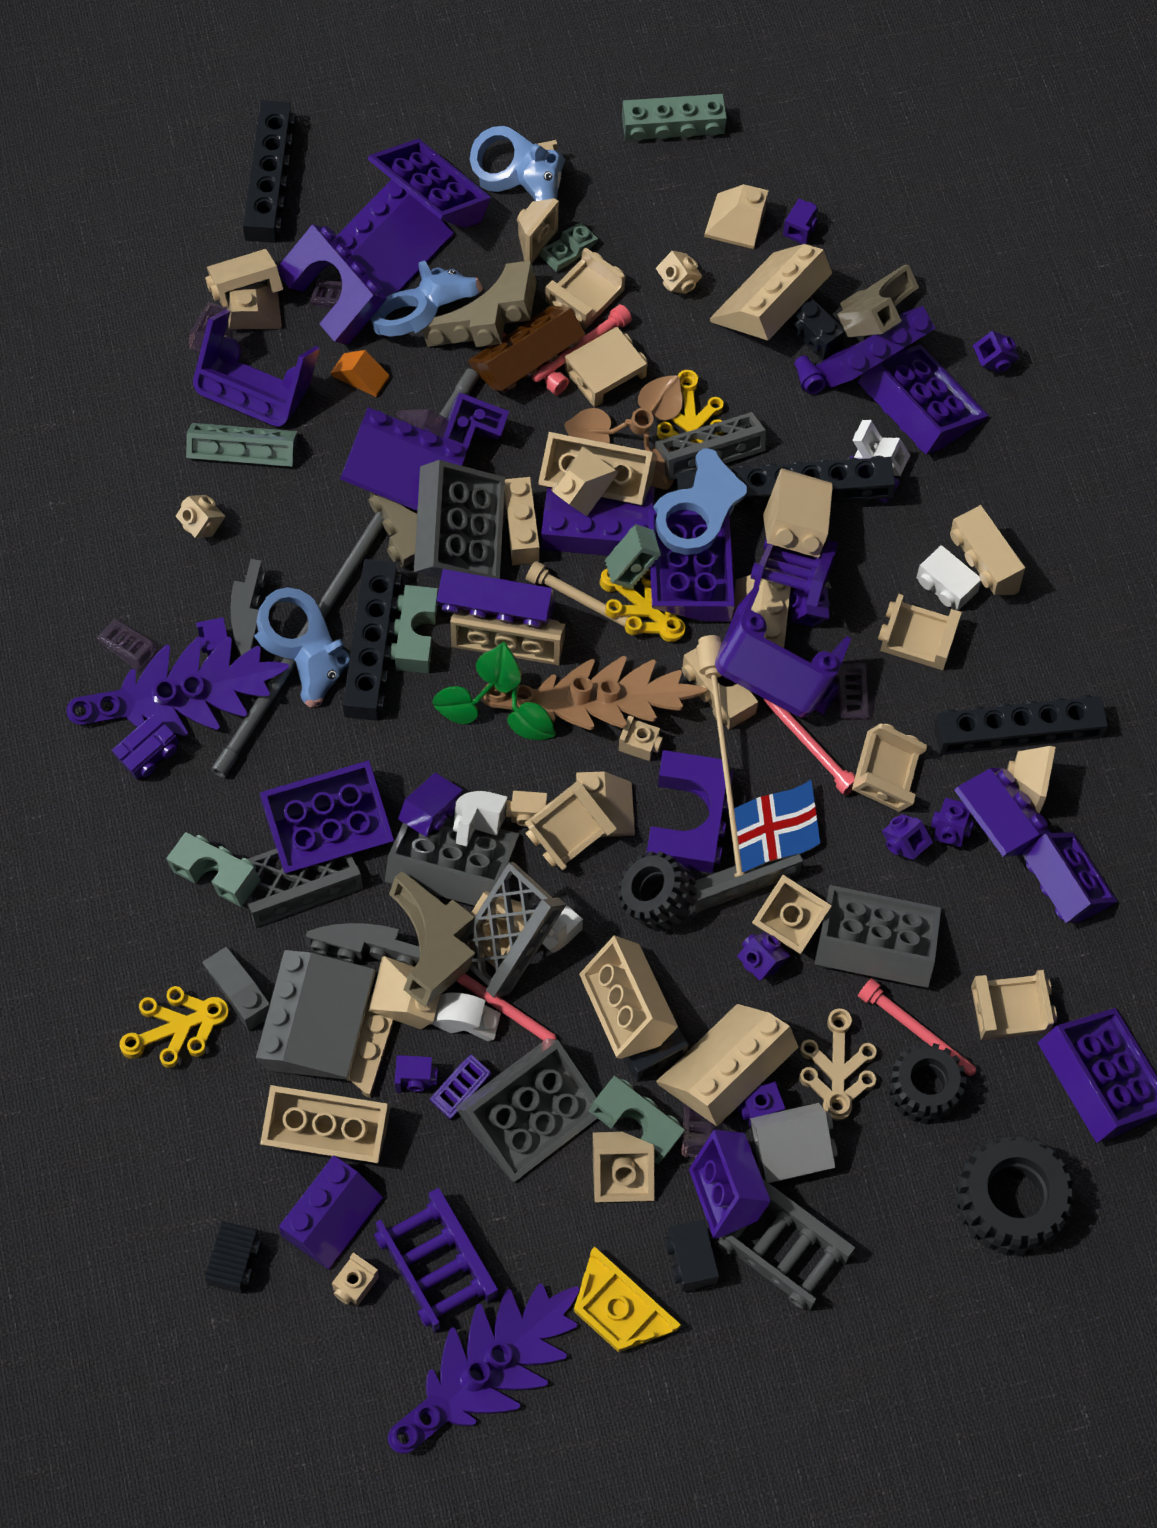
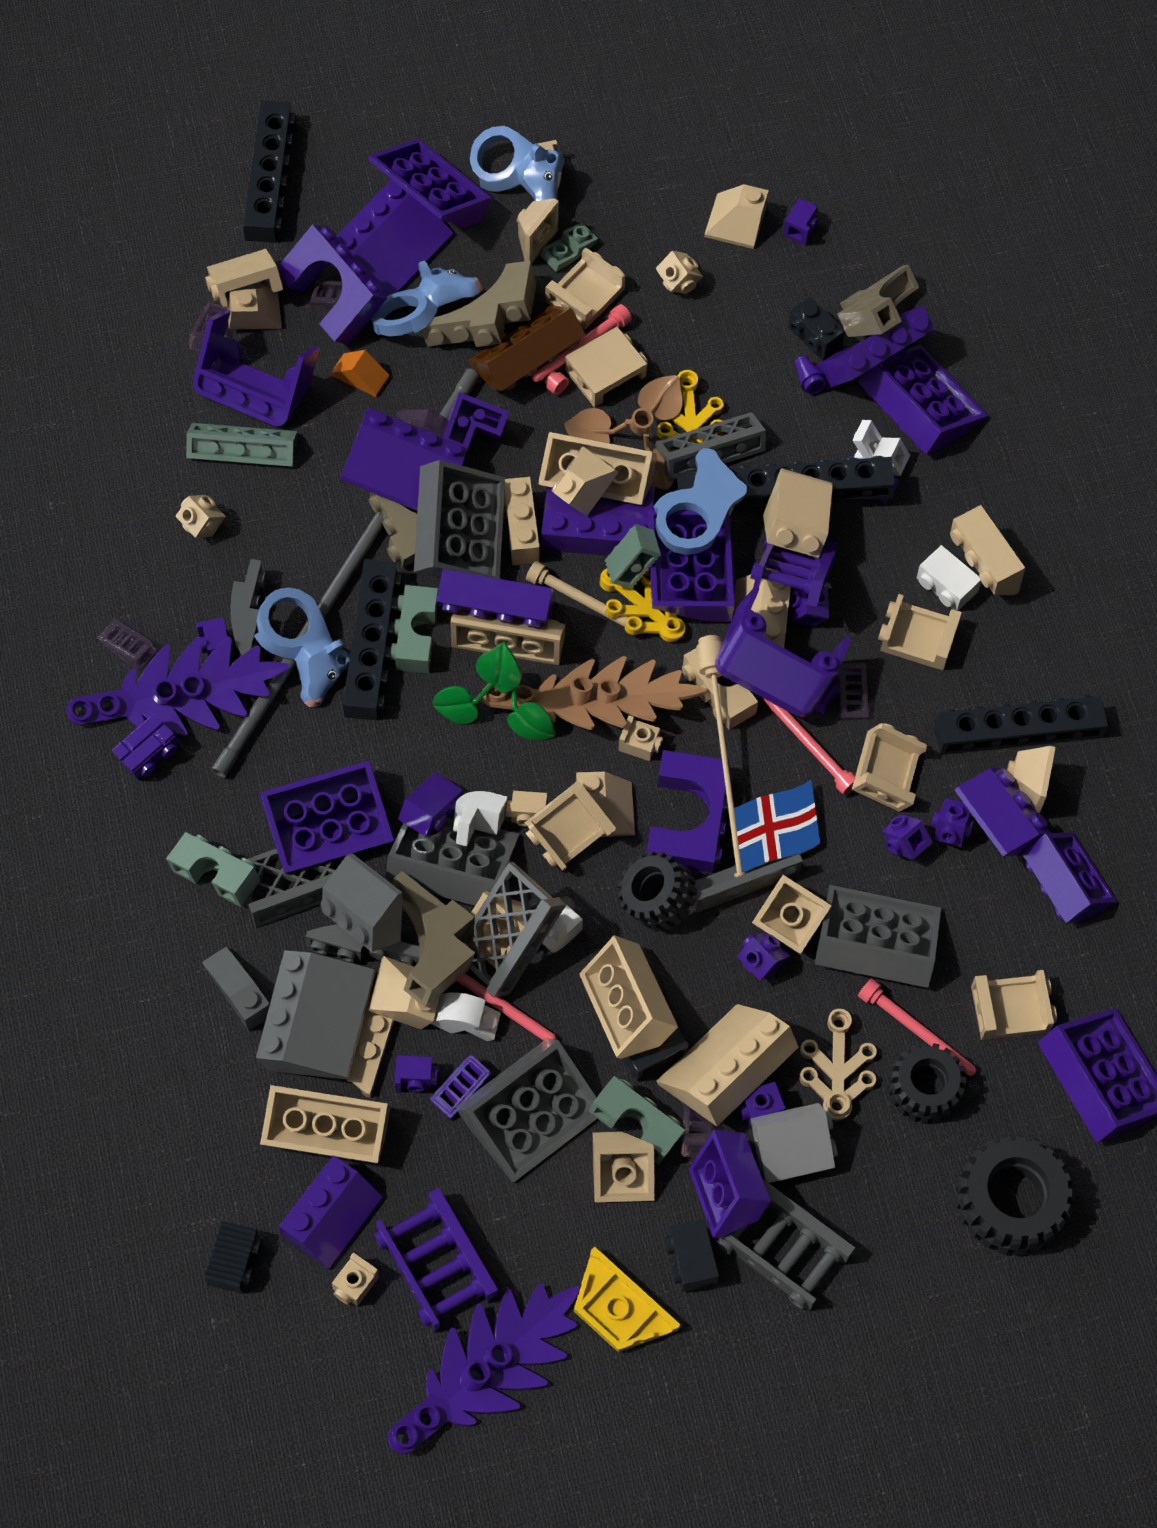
(178, 1025): yellow plant -> none
(363, 904): none -> dark grey slope
(673, 117): sand green brick -> none
(774, 291): tan slope -> none
(996, 351): dark purple brick -> none

